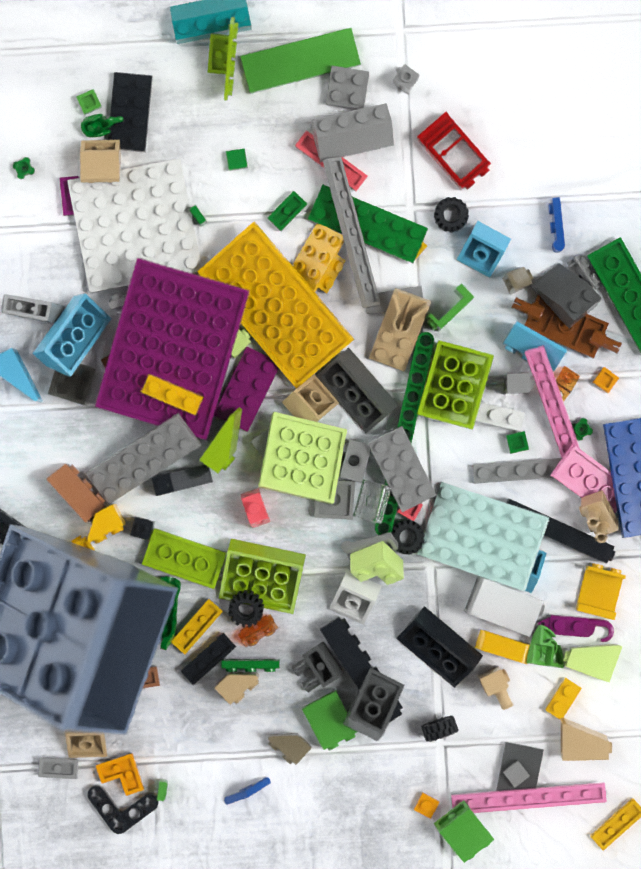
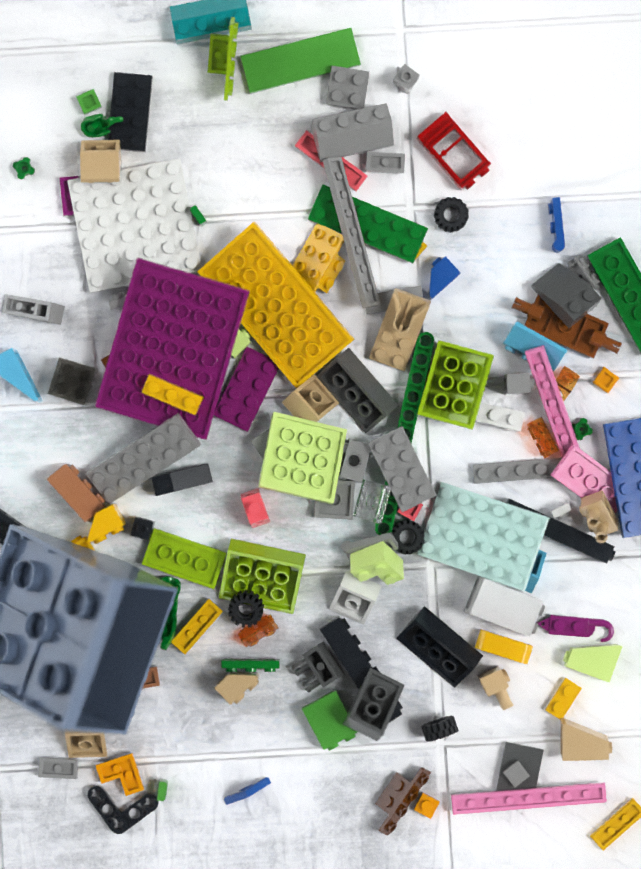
(72, 335): medium azure slope -> none
(208, 658): black plate -> none
(221, 450): lime slope -> none
(236, 159): green tile -> none
(287, 211): green plate -> none
(291, 745): dark tan slope -> none
(385, 162): none -> light grey plate
(398, 796): none -> reddish brown bracket
(441, 275): none -> blue slope
(464, 831): bright green panel -> none
(465, 296): bright green panel -> none
(484, 249): medium azure slope -> none
(517, 280): dark tan slope -> none
(517, 442): green plate -> none
(544, 649): bright green brick -> none
(545, 441): none -> clear orange hinge
(561, 511): none -> white plate
(600, 591): yellow panel -> none

